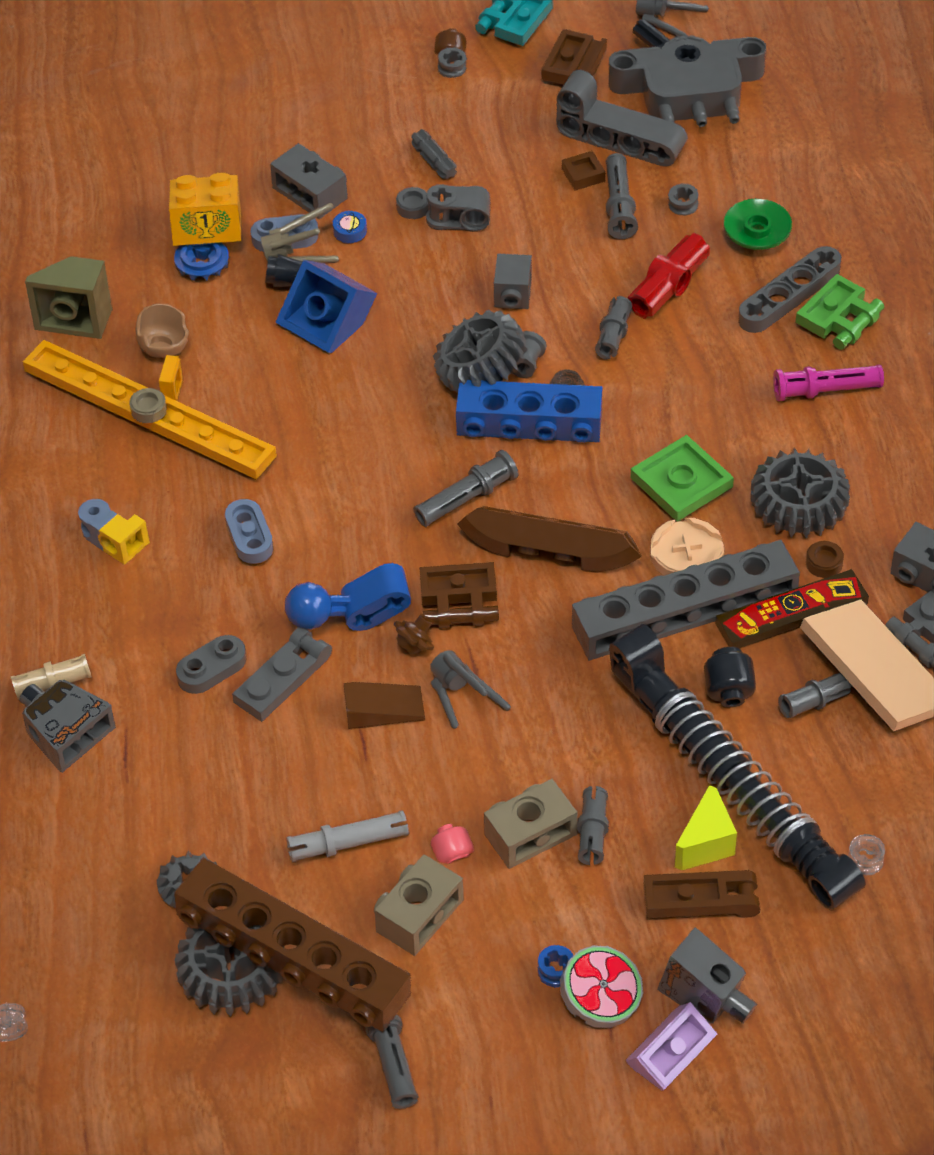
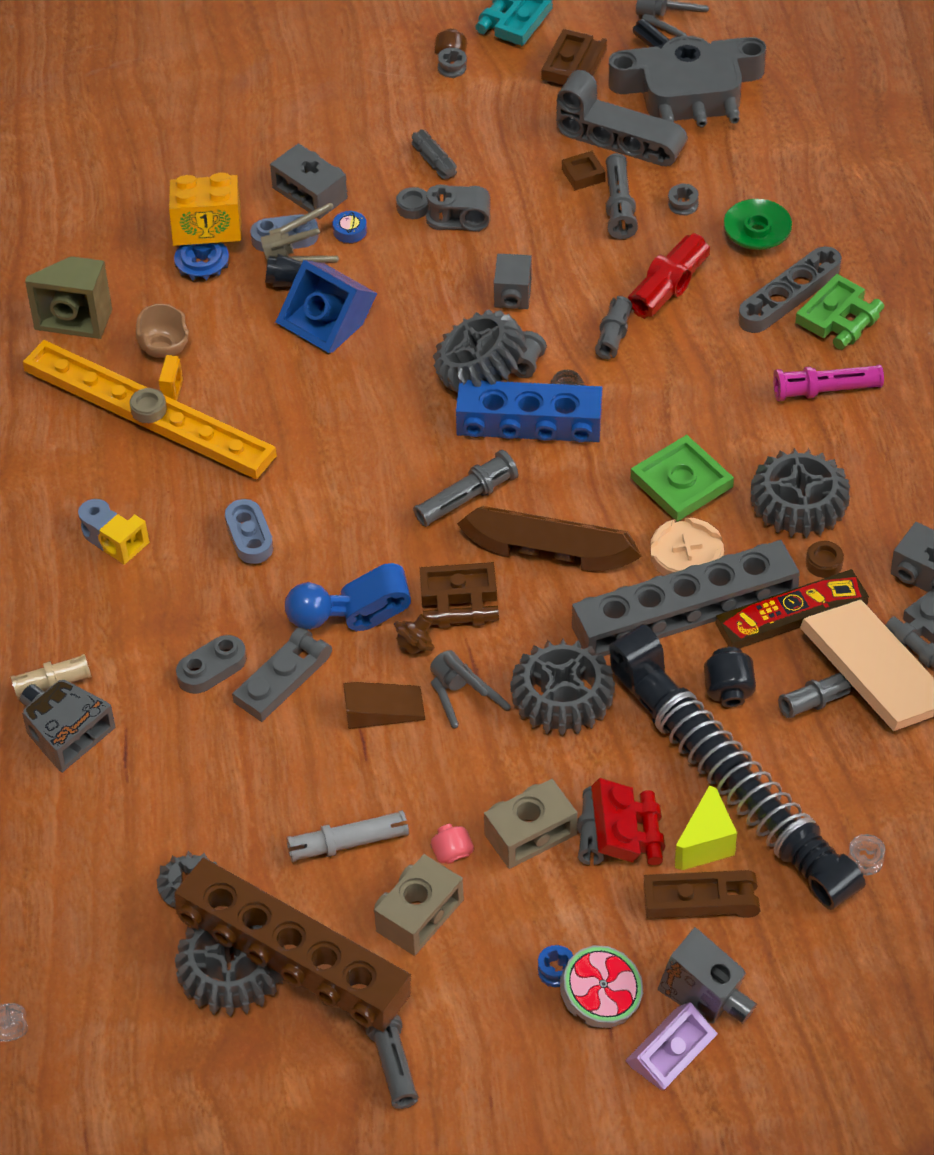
(564, 698): none -> dark grey gear
(617, 820): none -> red plate

